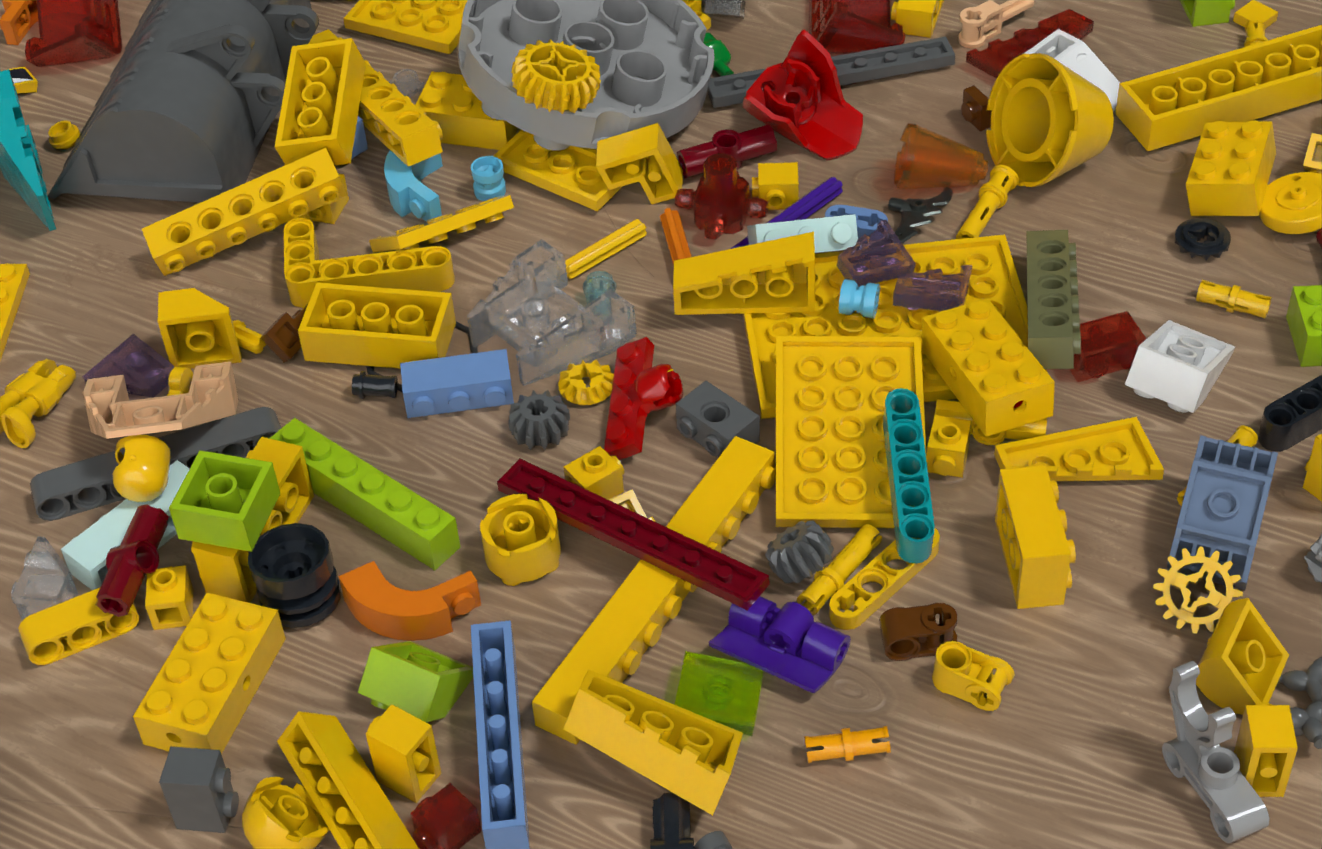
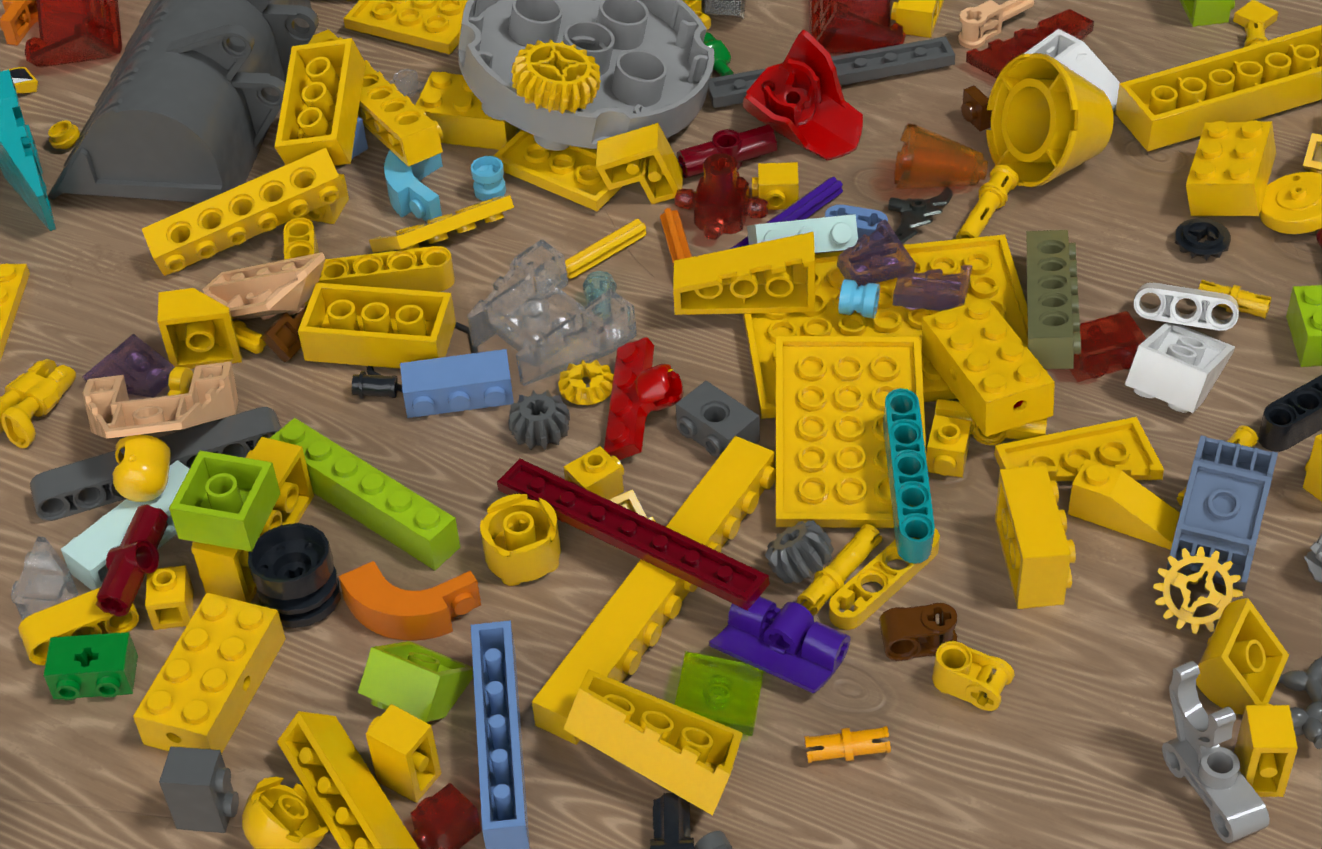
(91, 666): none -> green brick
(267, 287): none -> light nougat wedge
(1121, 504): none -> yellow slope
(1201, 317): none -> white beam

